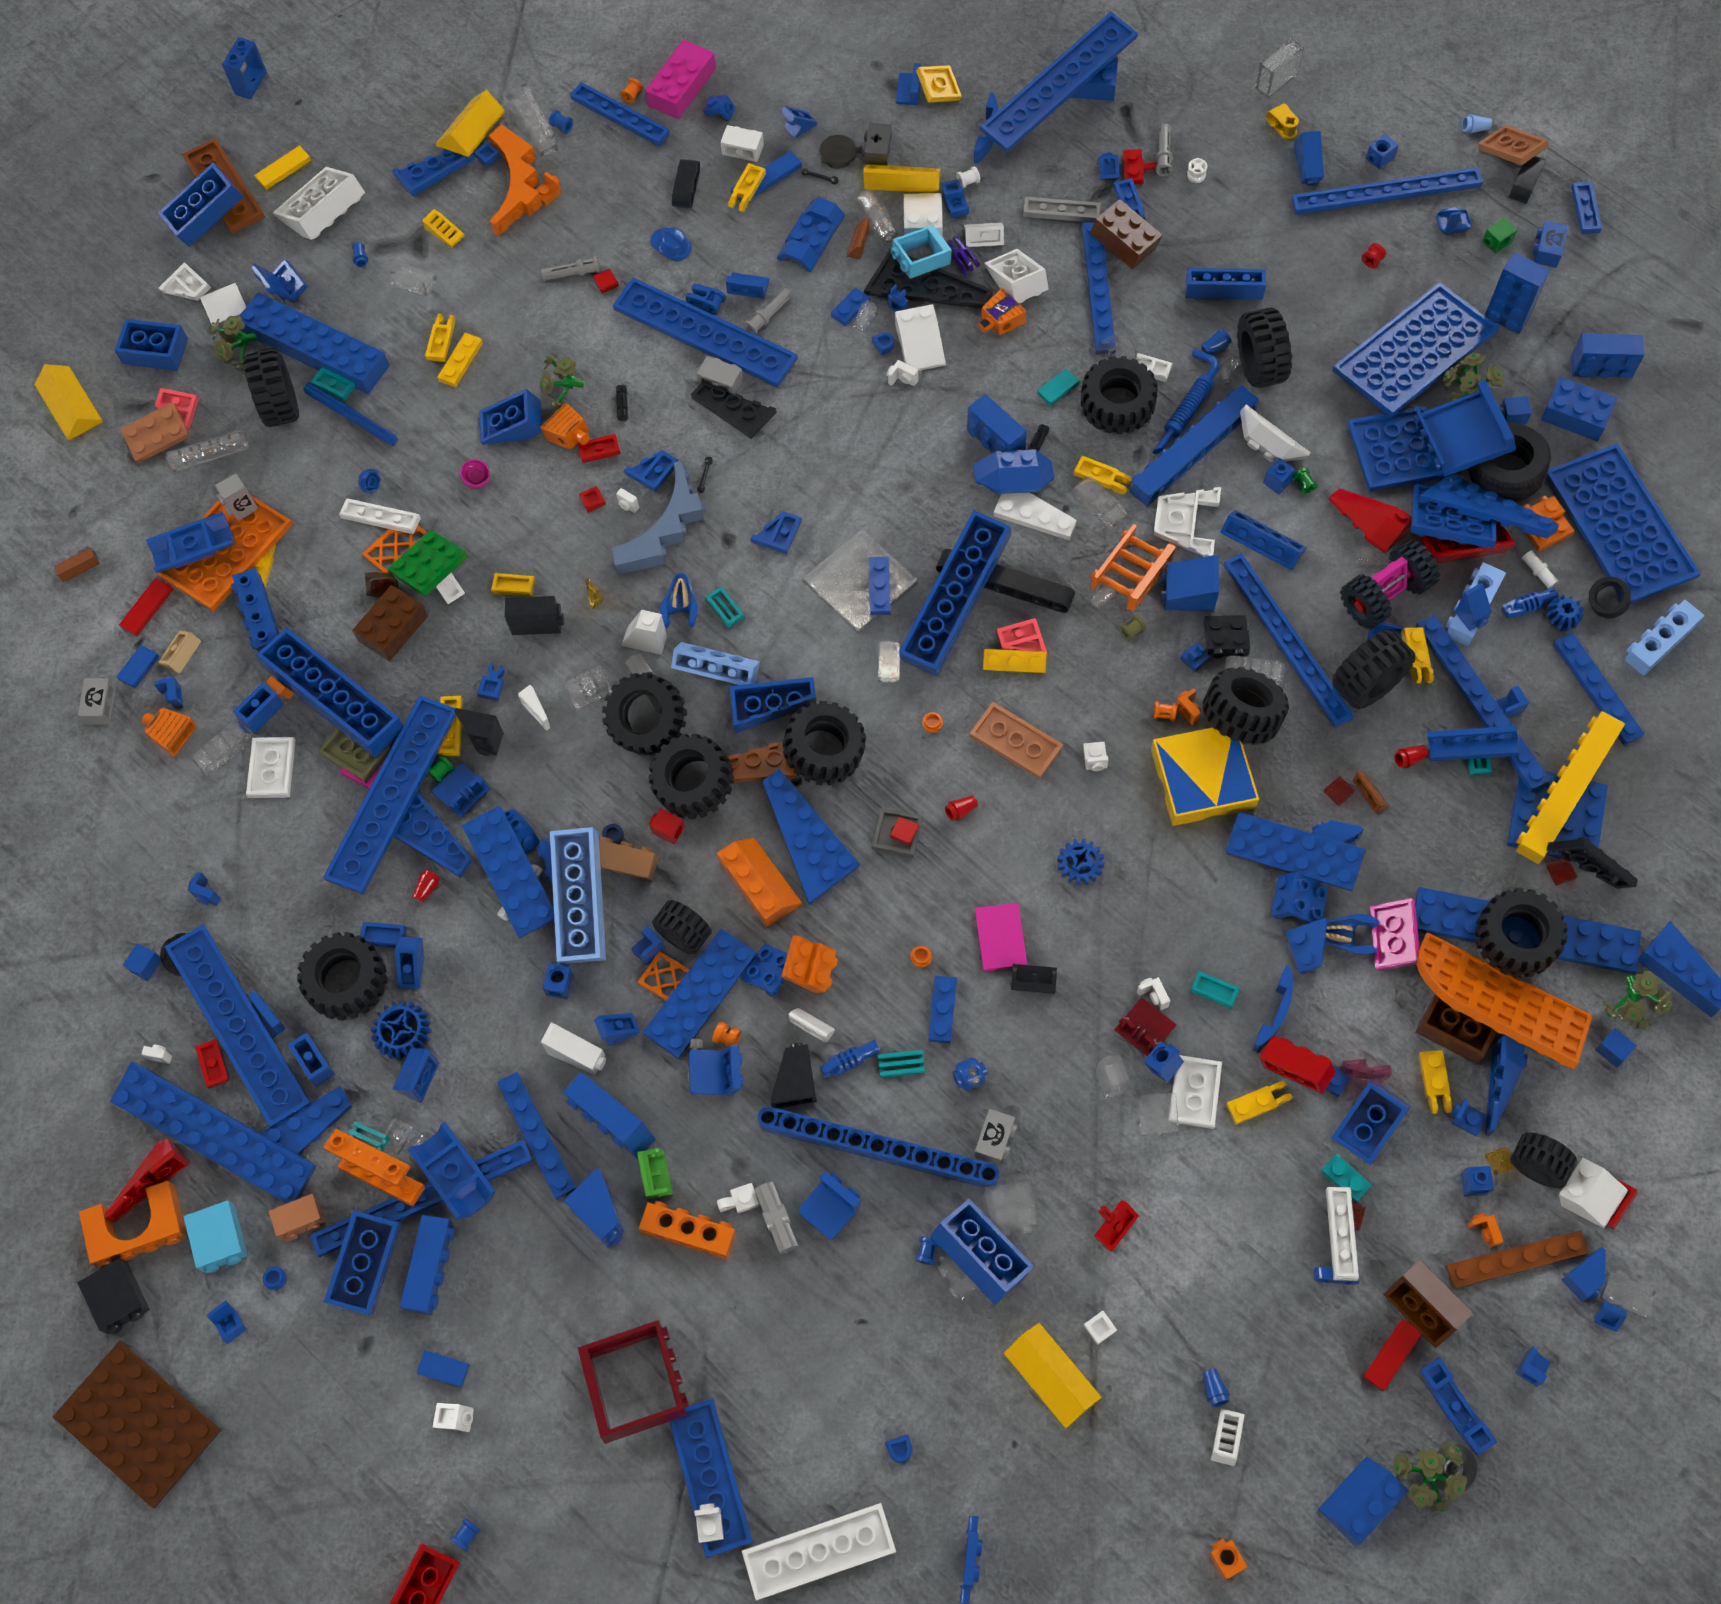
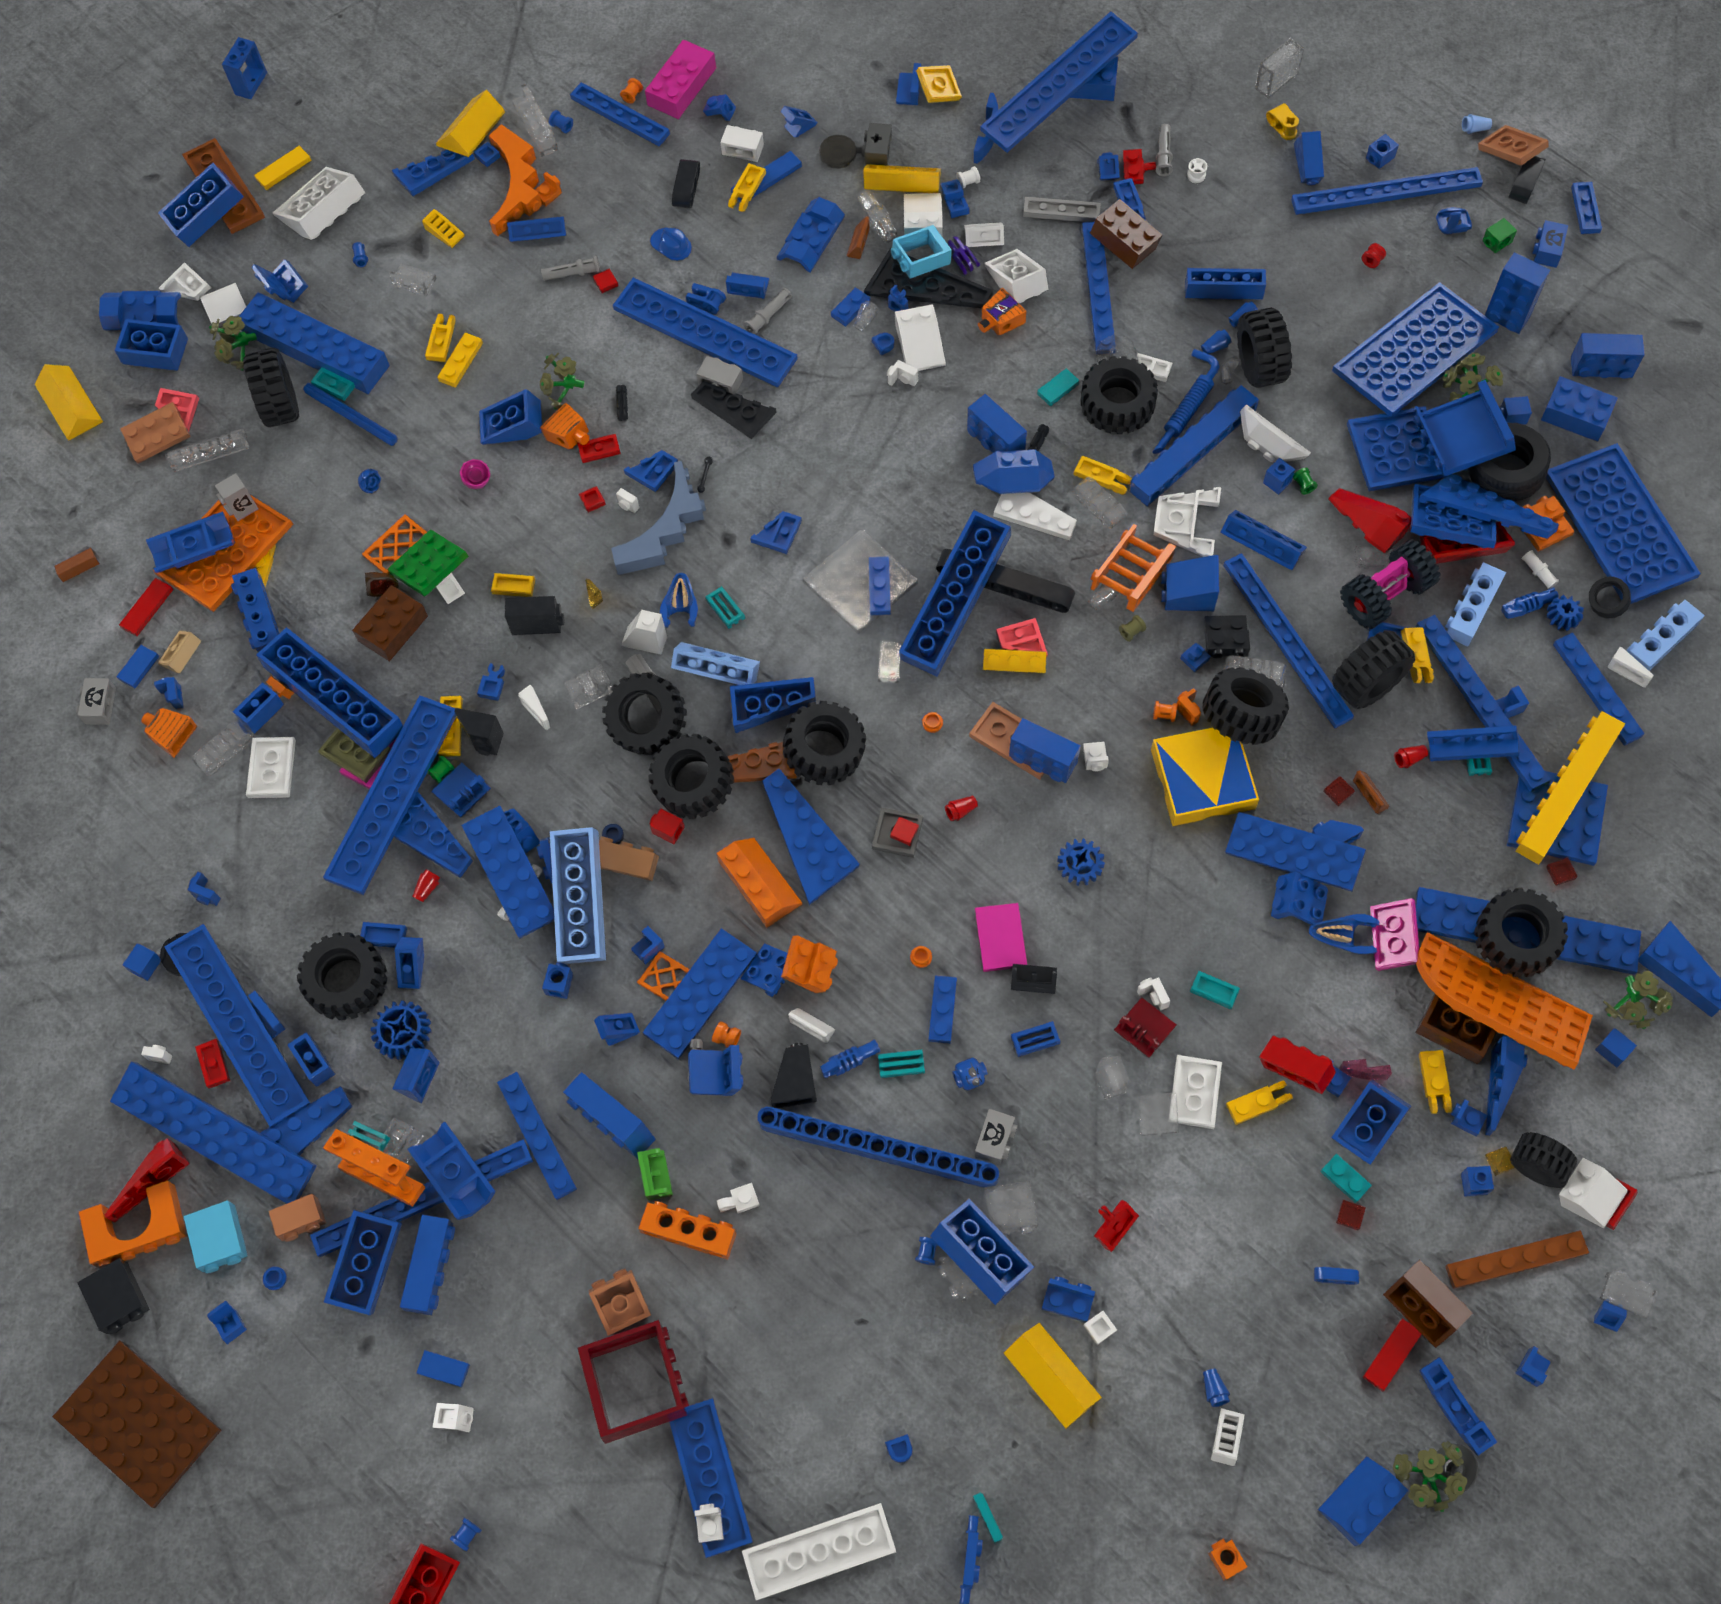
(138, 305): none -> blue piece
(380, 516): white tile -> none
(536, 229): none -> blue plate
(573, 1049): white slope -> none
(596, 1208): blue slope -> none
(619, 1301): none -> nougat plate
(681, 927): black tyre -> none
(776, 1217): light grey piece -> none
(830, 1205): blue bracket -> none
(834, 180): black hinge -> none
(987, 1517): none -> teal tile
(1020, 1052): none -> blue tile
(1044, 751): none -> blue brick
(1068, 1299): none -> blue bracket
(1164, 1061): blue brick -> none
(1246, 307): none -> blue cone
(1284, 987): blue slope -> none
(1308, 944): blue wing -> none
(1342, 1233): white tile -> none
(1474, 608): blue slope -> none
(1490, 1231): orange bracket -> none
(1588, 1276): blue slope -> none
(1594, 860): black wing -> none
(1630, 668): none -> white slope

